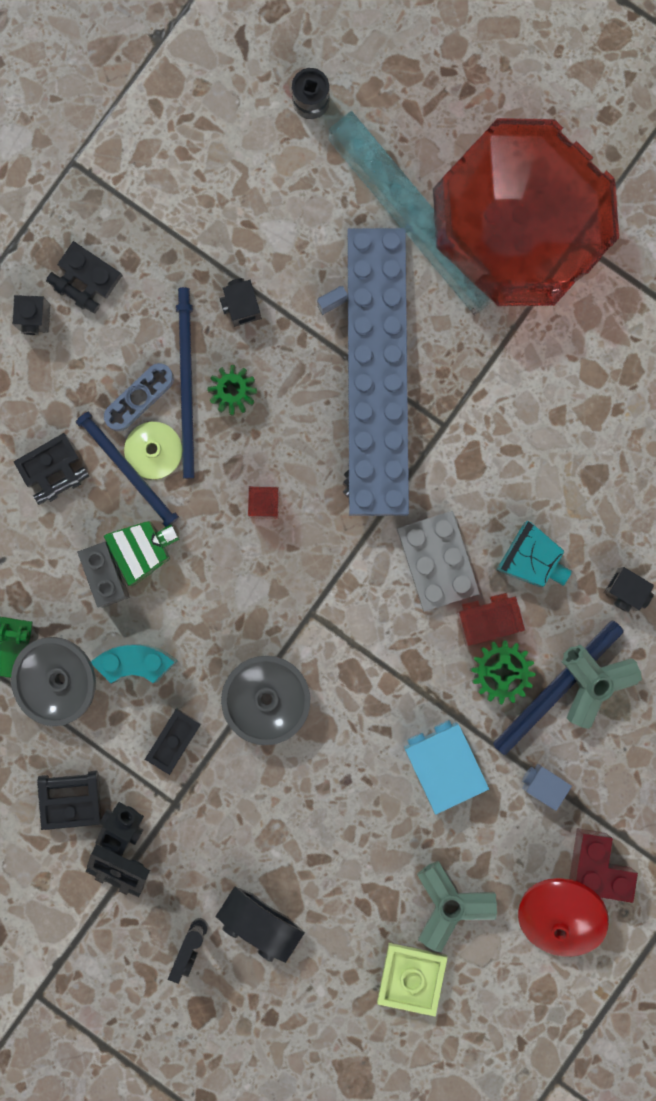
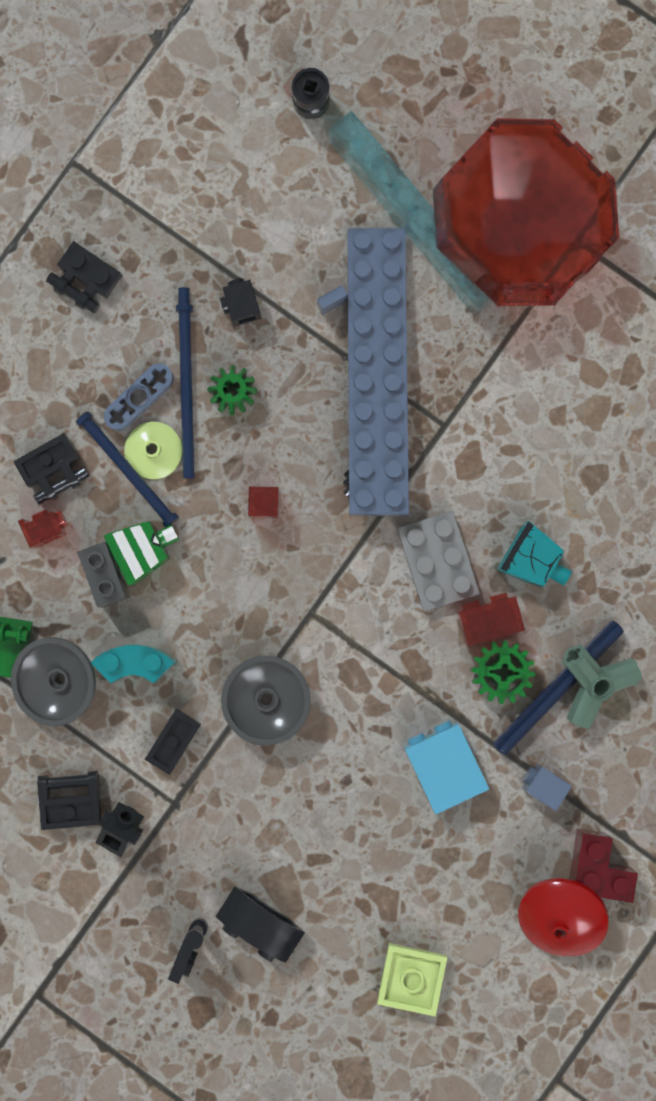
(31, 314): black brick -> none
(44, 528): none -> clear red brick
(116, 870): black plate -> none
(440, 923): sand green piece -> none
(629, 590): black brick -> none

